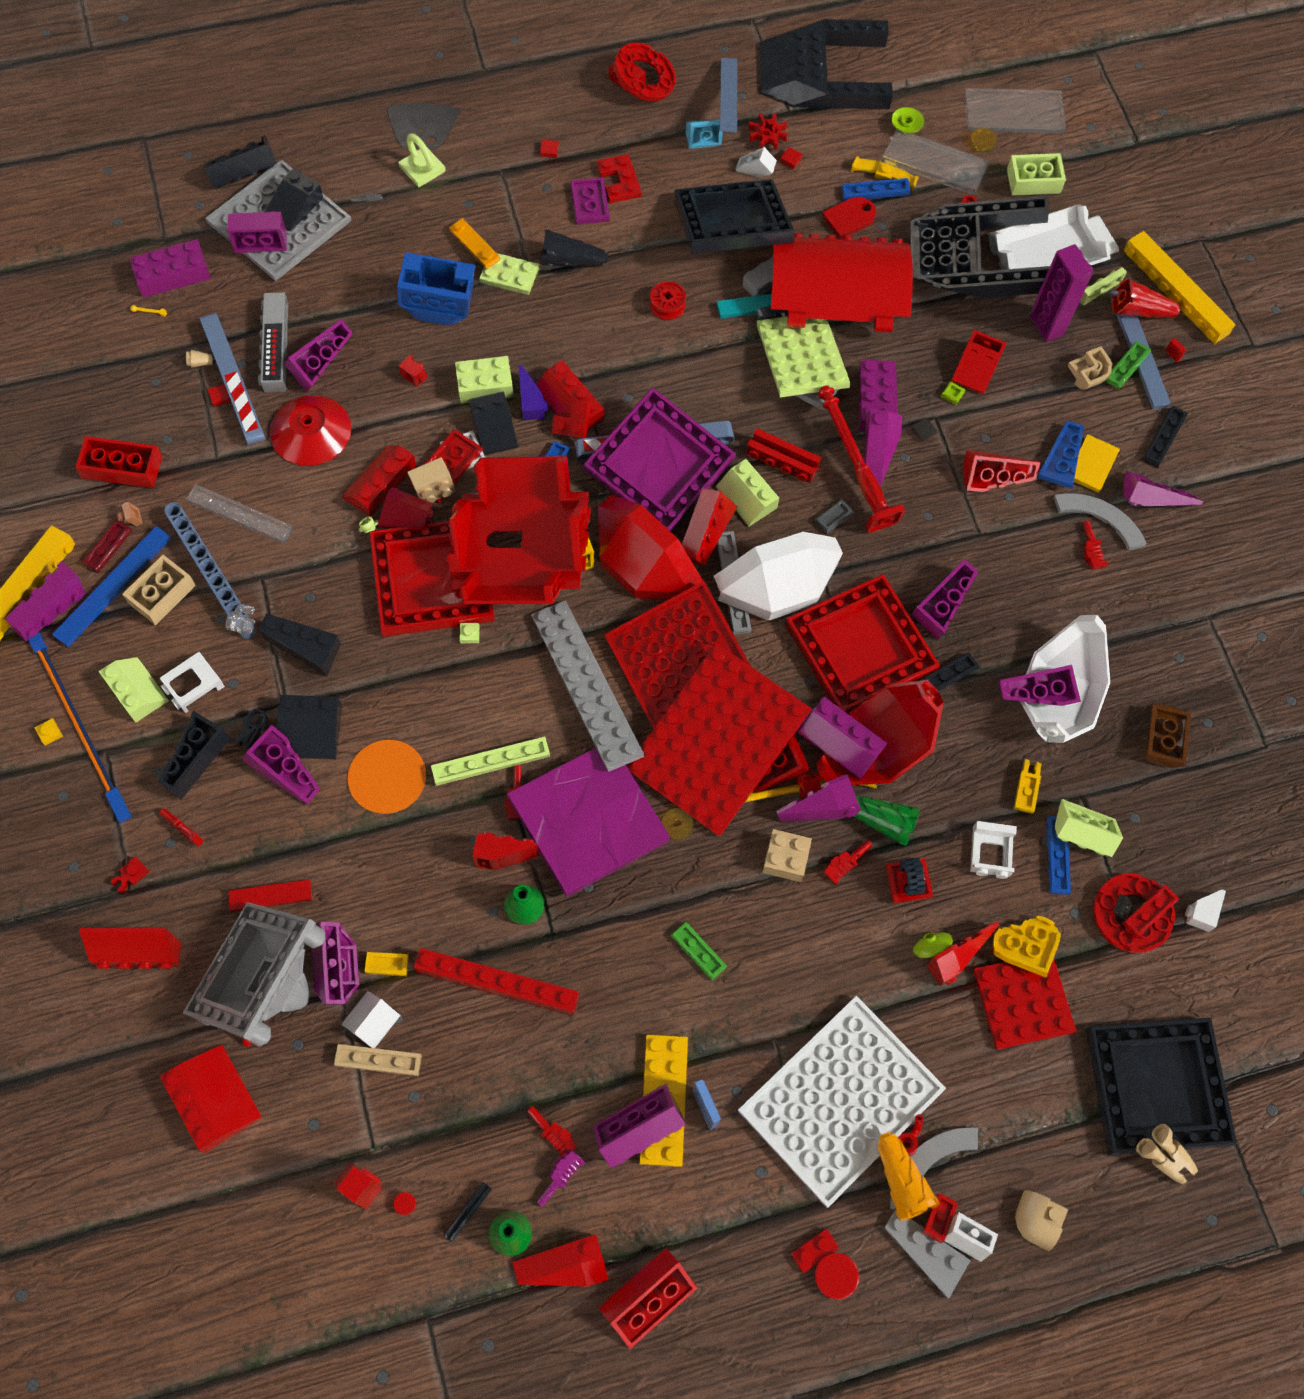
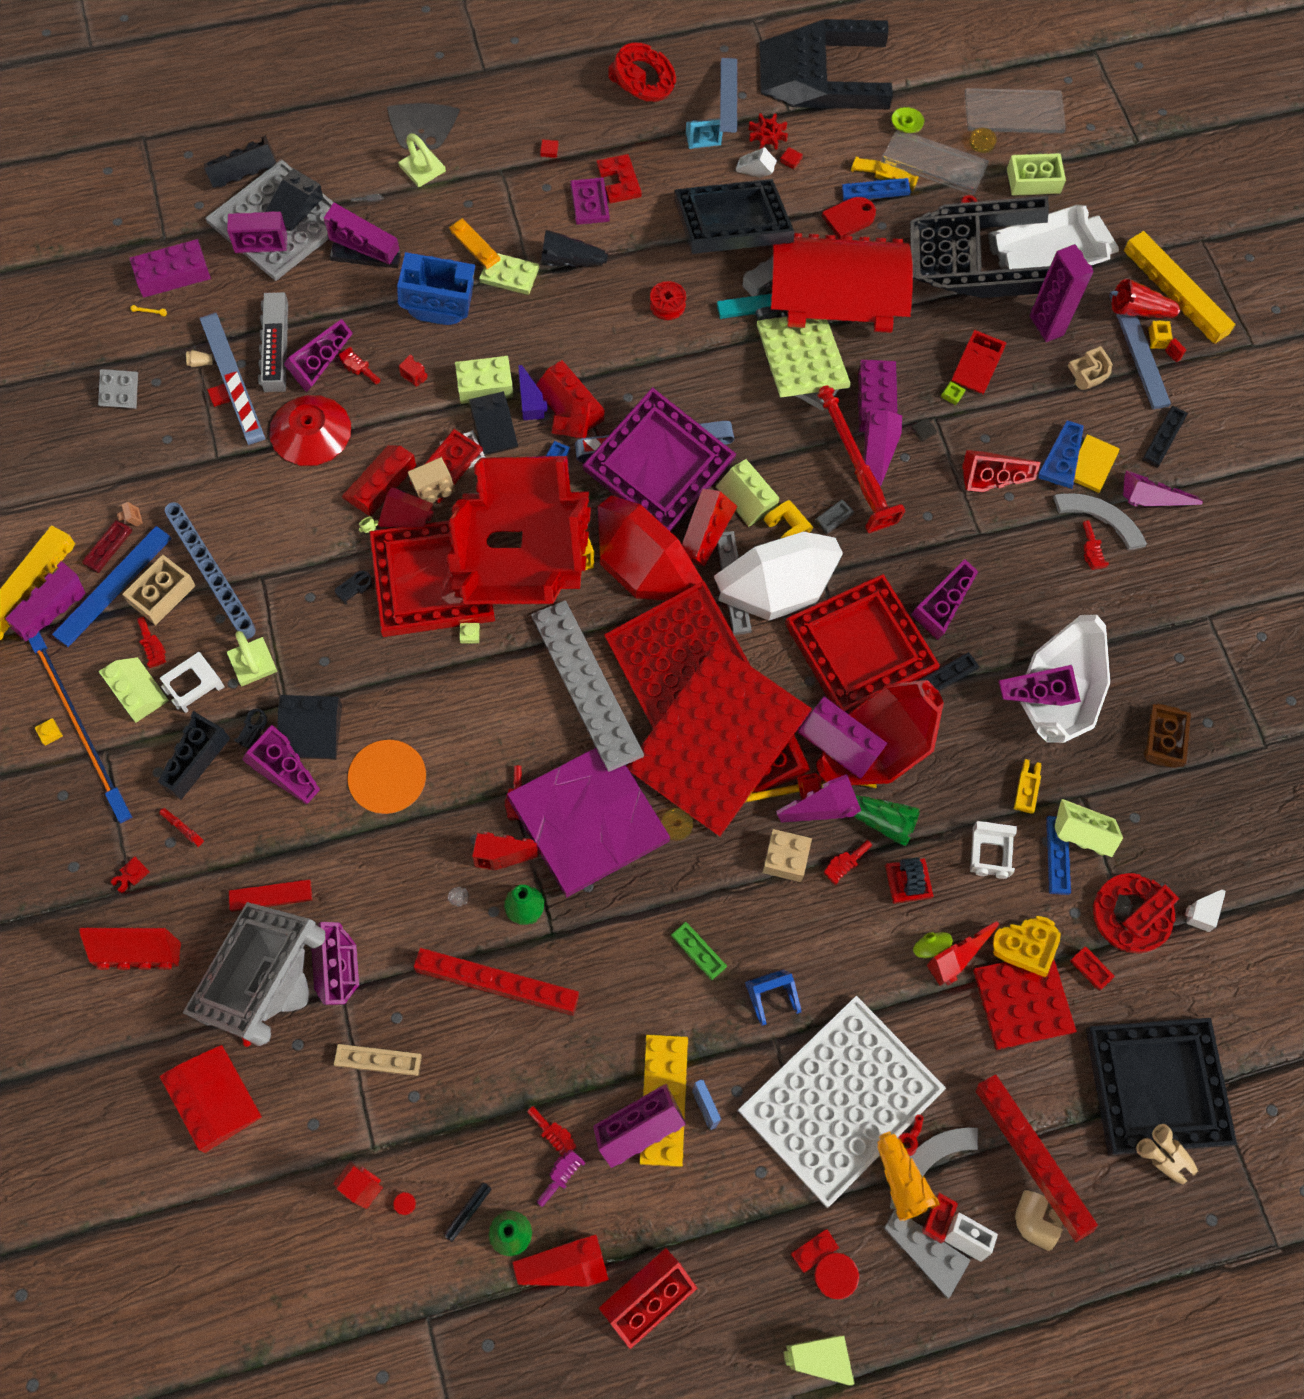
(118, 389): none -> light grey plate
(119, 462): red brick -> none
(152, 645): none -> red piece
(239, 622): clear piece -> none
(240, 513): clear plate -> none
(251, 660): none -> yellowish green tile
(303, 642): black wedge -> none
(344, 254): none -> black plate
(350, 588): none -> black piece
(356, 365): none -> red piece
(359, 234): none -> magenta wedge
(371, 1019): white slope -> none
(386, 964): yellow tile -> none
(458, 896): none -> clear plate
(490, 761): yellowish green plate -> none
(769, 982): none -> blue hose
(783, 455): red brick -> none
(792, 515): none -> yellow connector
(821, 1358): none -> yellowish green slope
(1036, 1158): none -> red brick
(1092, 968): none -> red plate
(1103, 285): yellowish green plate -> none
(1128, 364): bright green tile -> none
(1160, 334): none -> yellow brick

